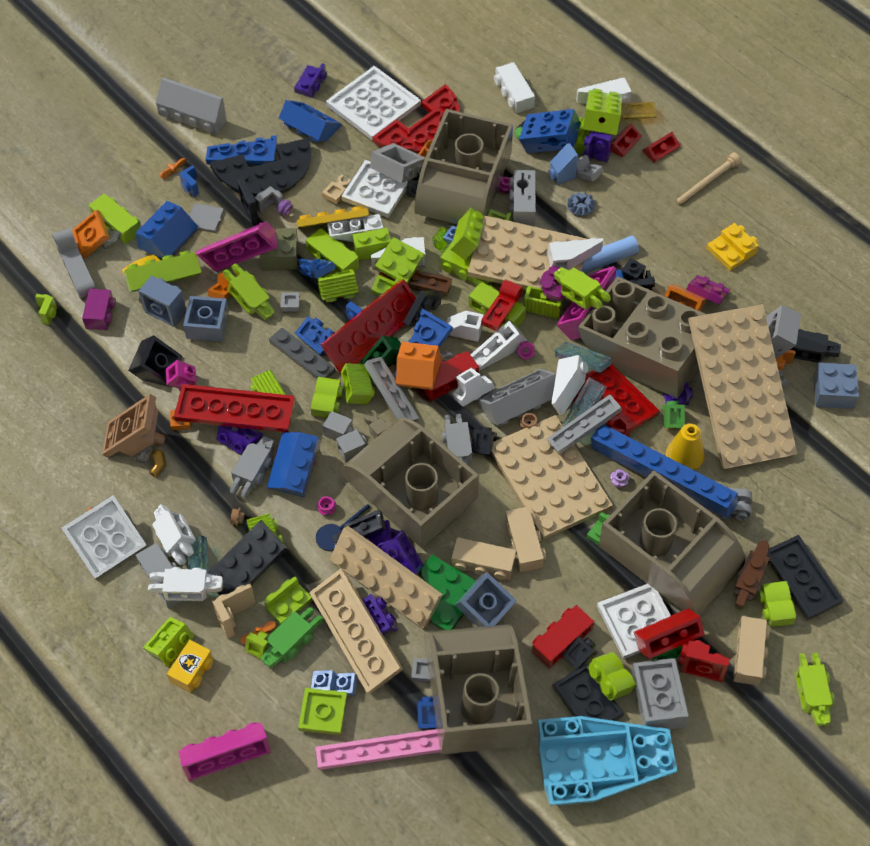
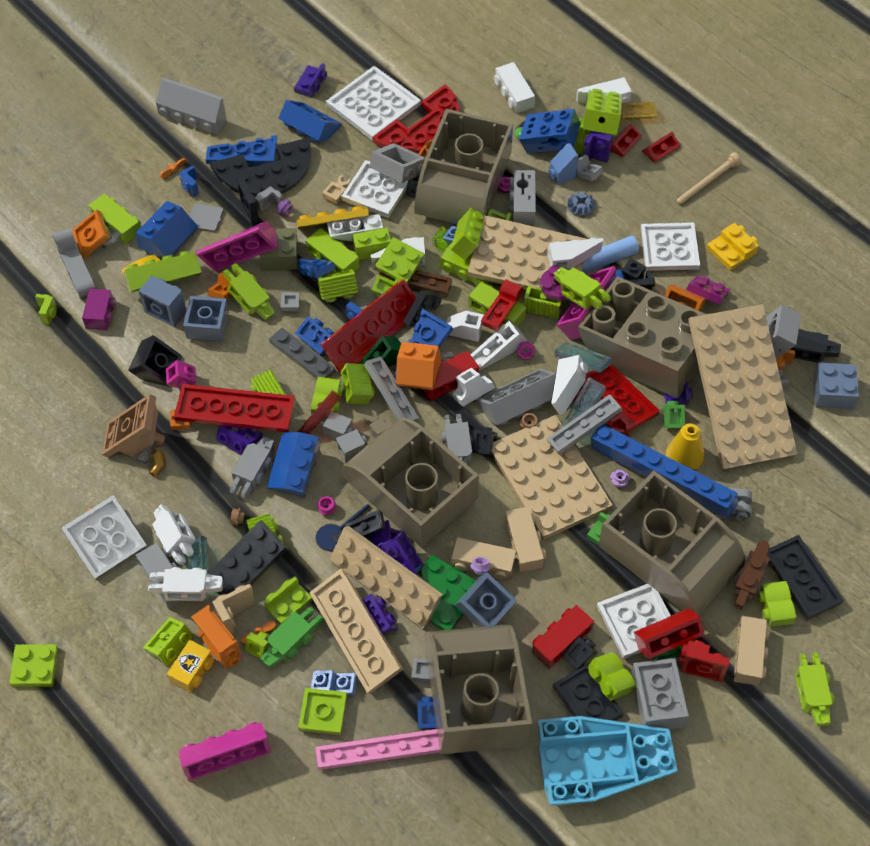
(34, 665): none -> lime plate
(217, 637): none -> orange window
(323, 409): none -> clear red pin
(480, 565): none -> lavender plate
(670, 246): none -> white plate

